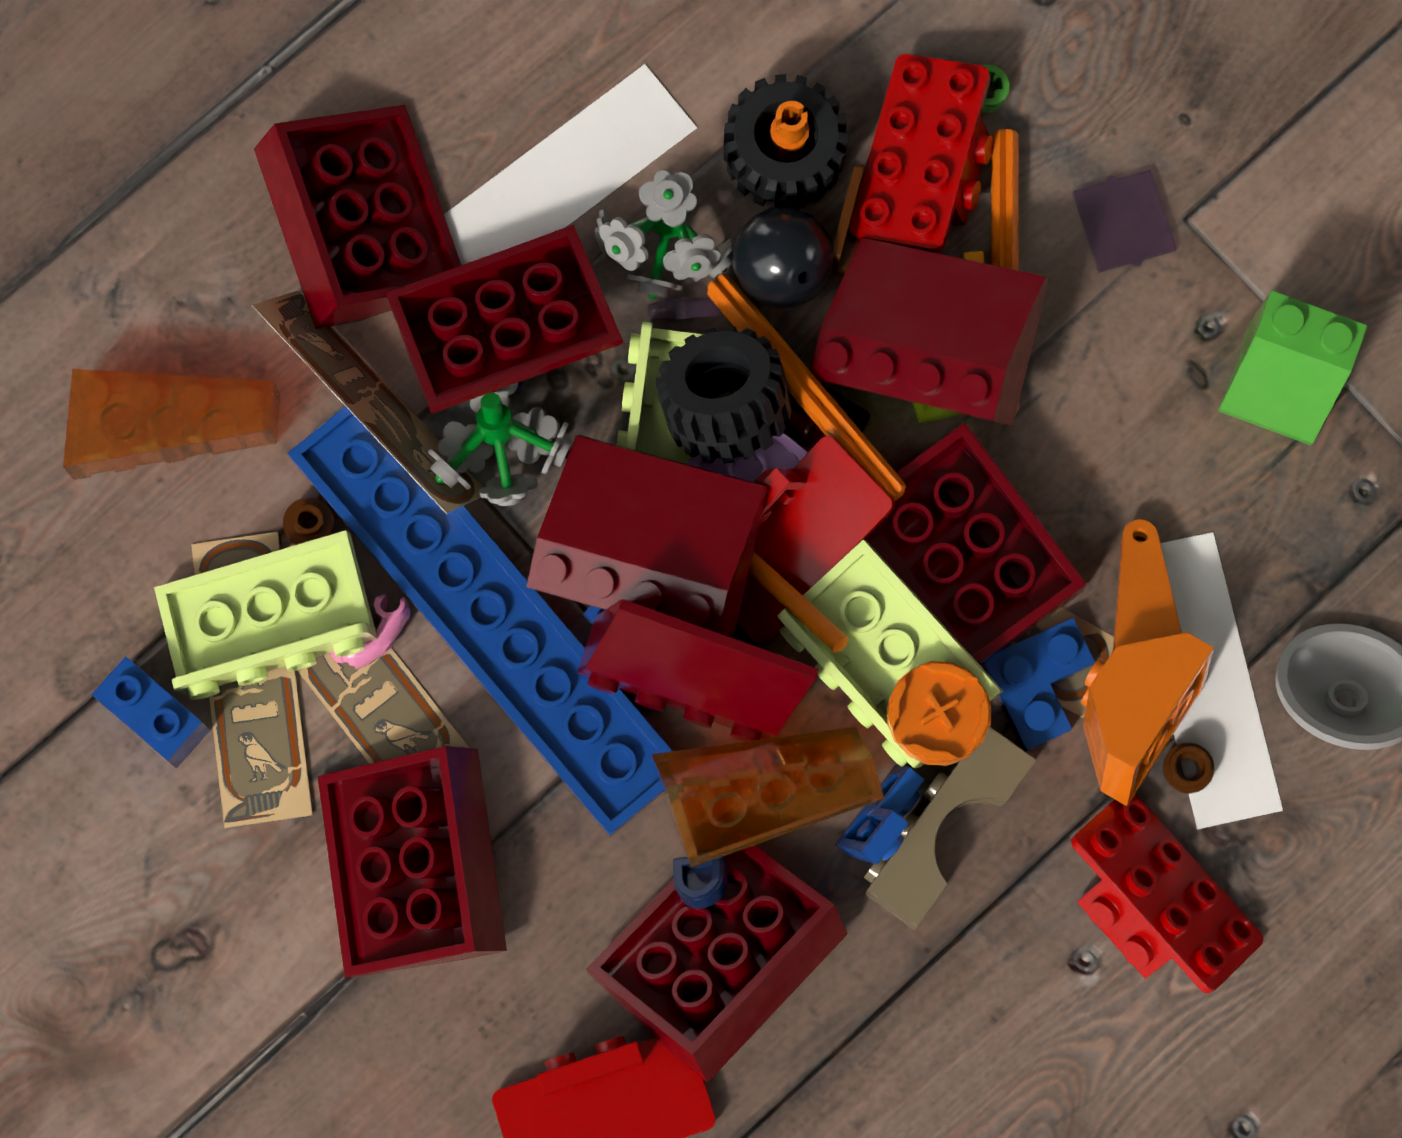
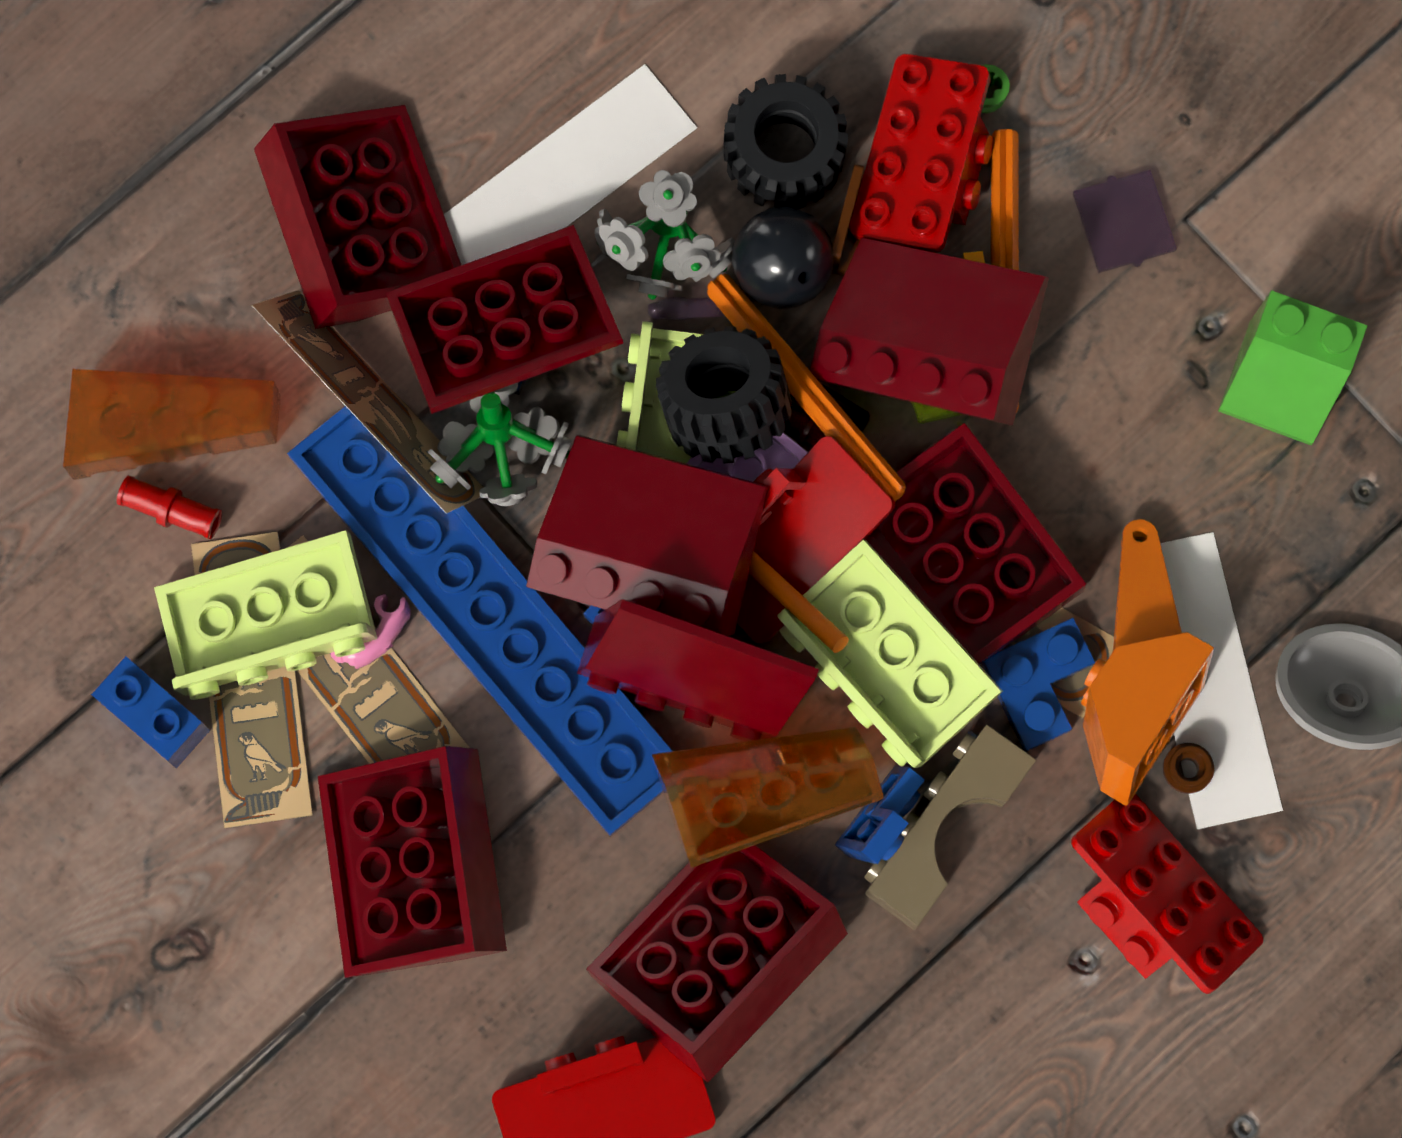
(169, 507): none -> red pin
(304, 506): reddish brown plate -> none
(701, 884): dark blue tile -> none
(789, 131): orange pin -> none
(938, 713): orange tile -> none

